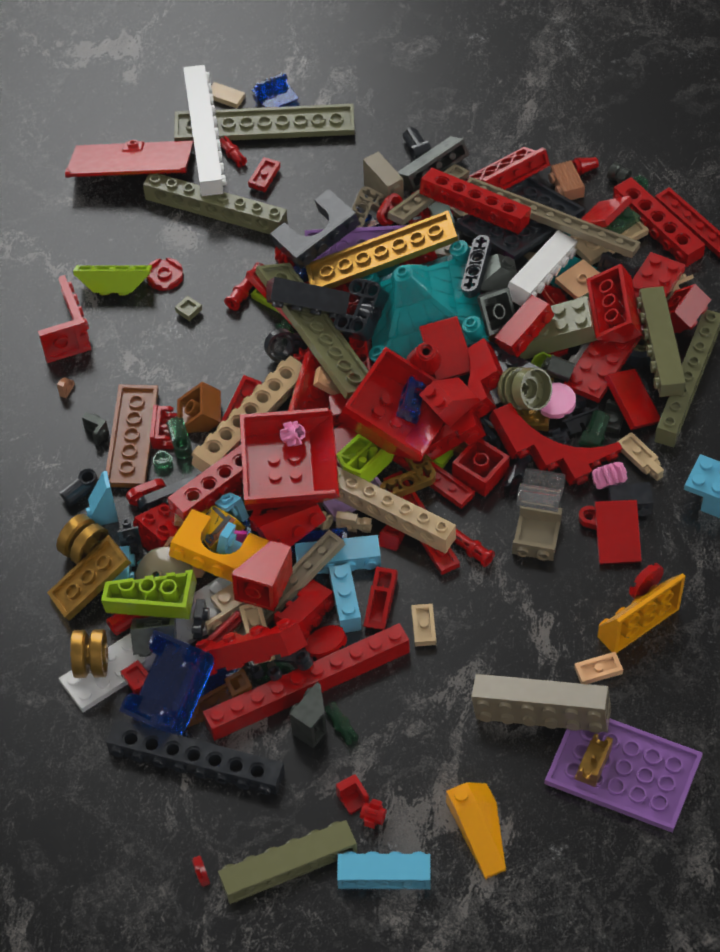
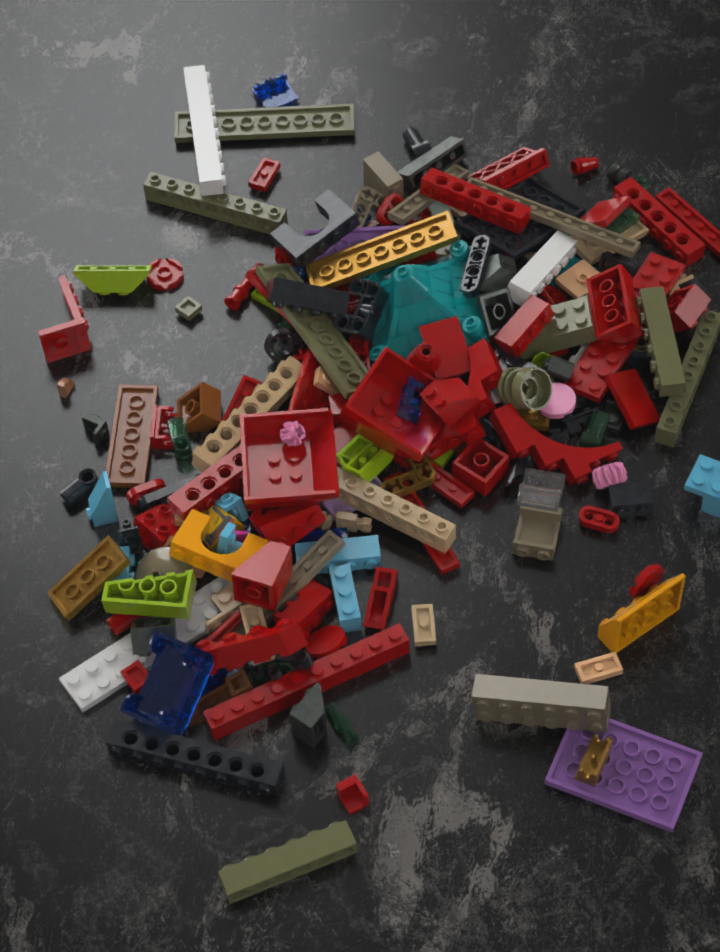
(80, 537): pearl gold wheel -> none
(89, 653): pearl gold wheel -> none
(130, 158): door -> none
(162, 460): clear green plate -> none
(200, 871): red tile -> none
(201, 614): black plate -> none
(227, 95): tan tile -> none
(232, 151): red pin -> none
(373, 813): red gear -> none
(383, 870): medium azure brick -> none
(390, 538): red slope -> none
(474, 549): red pin -> none
(478, 821): light orange wedge -> none
(567, 180): nougat brick -> none
(618, 532): red tile -> none
(641, 456): tan hinge -> none

